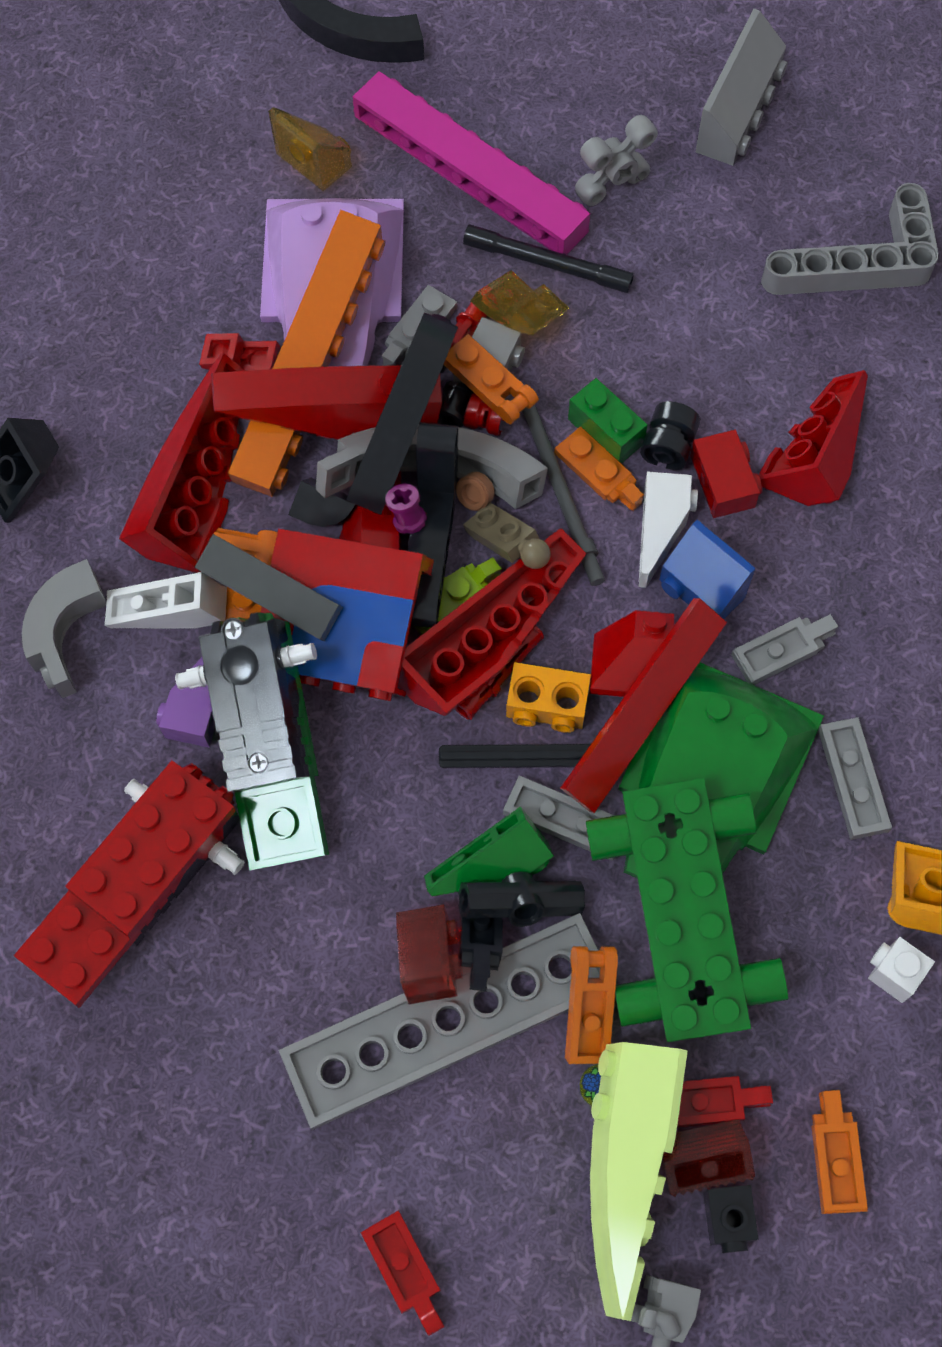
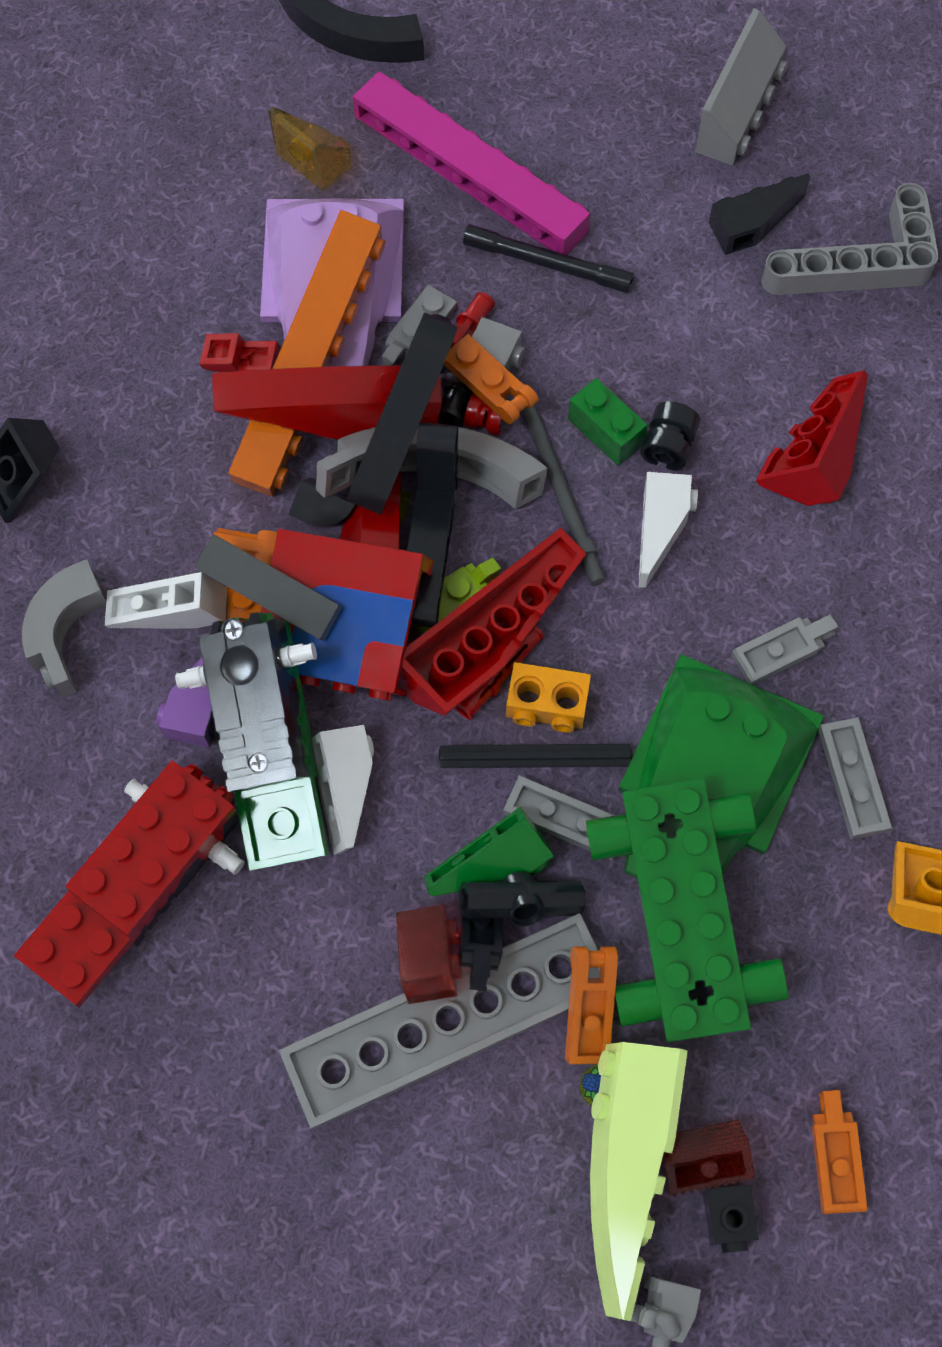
(186, 484): red wedge -> none
(343, 778): none -> white slope
(404, 503): magenta bush -> none
(404, 1269): red plate -> none
(475, 491): nougat tile -> none
(508, 536): dark tan plate -> none
(517, 305): clear yellow slope -> none
(599, 469): orange hinge -> none
(615, 160): light grey gear -> none
(625, 650): red slope -> none
(643, 705): red tile -> none
(706, 570): slope -> none
(719, 1101): red plate -> none
(725, 473): red brick -> none
(749, 217): none -> black slope
(899, 968): white brick -> none

